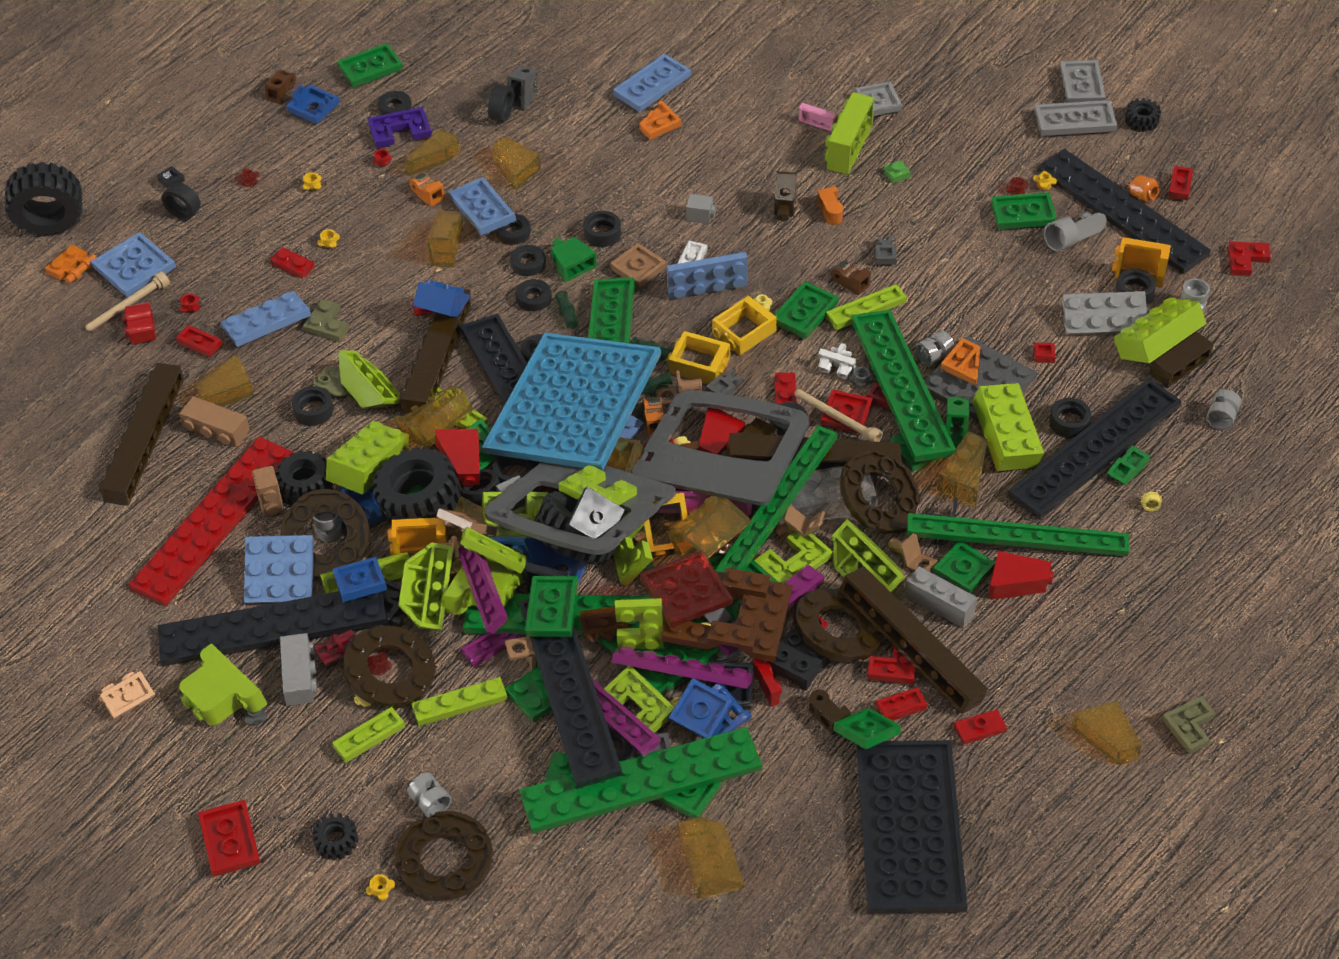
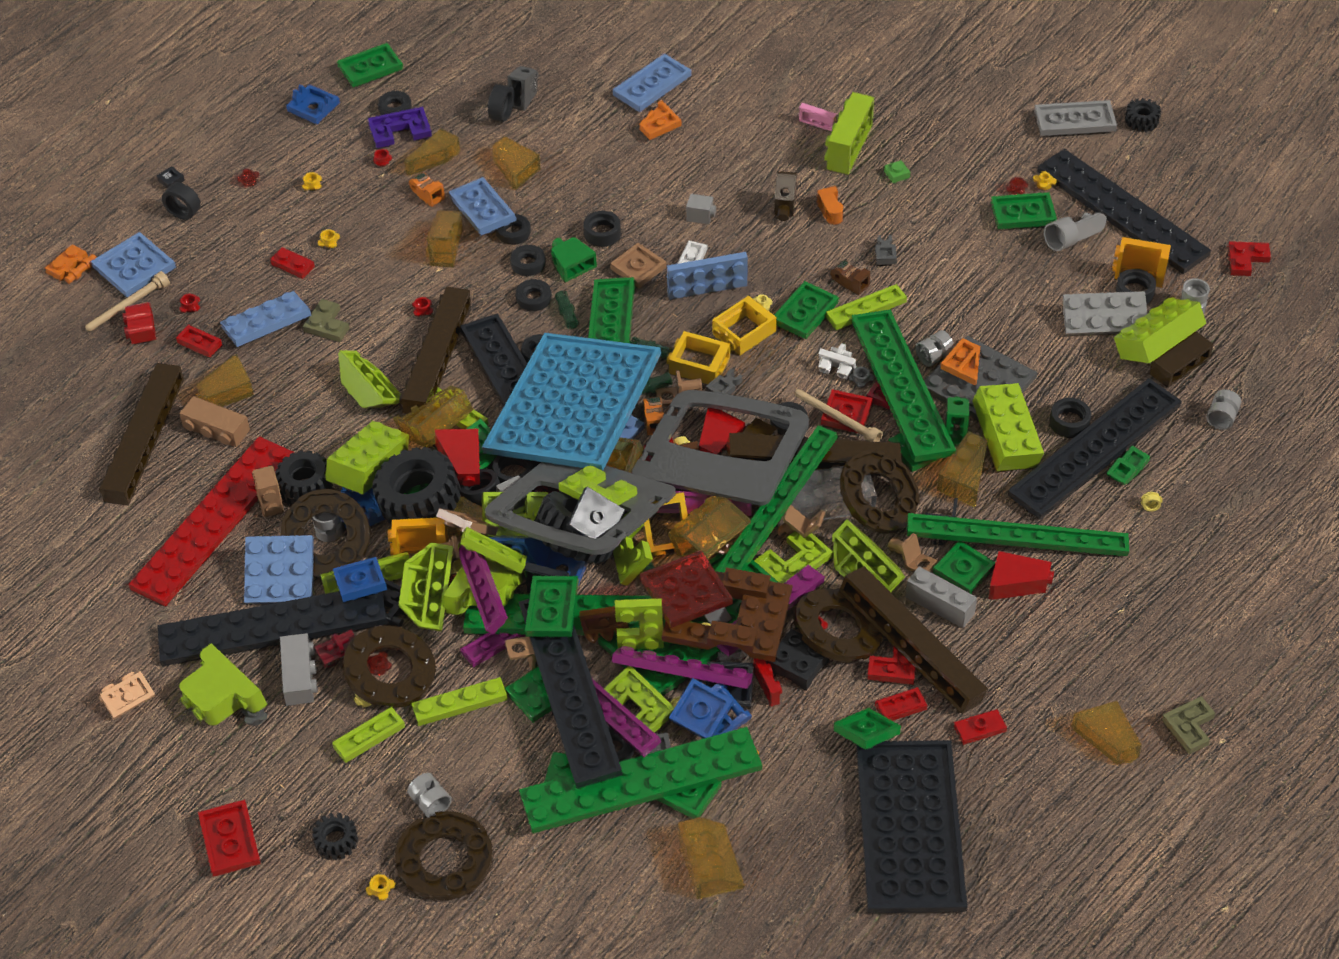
(43, 181): black tyre -> none
(279, 85): reddish brown leg -> none
(316, 417): black tyre -> none
(331, 381): olive plate -> none
(440, 298): blue slope -> none
(785, 387): red plate -> none
(825, 710): dark brown leg -> none
(884, 96): light grey plate -> none
(1044, 352): red tile -> none
(1082, 81): light grey plate -> none
(1144, 188): orange head -> none
(1180, 183): red plate -> none

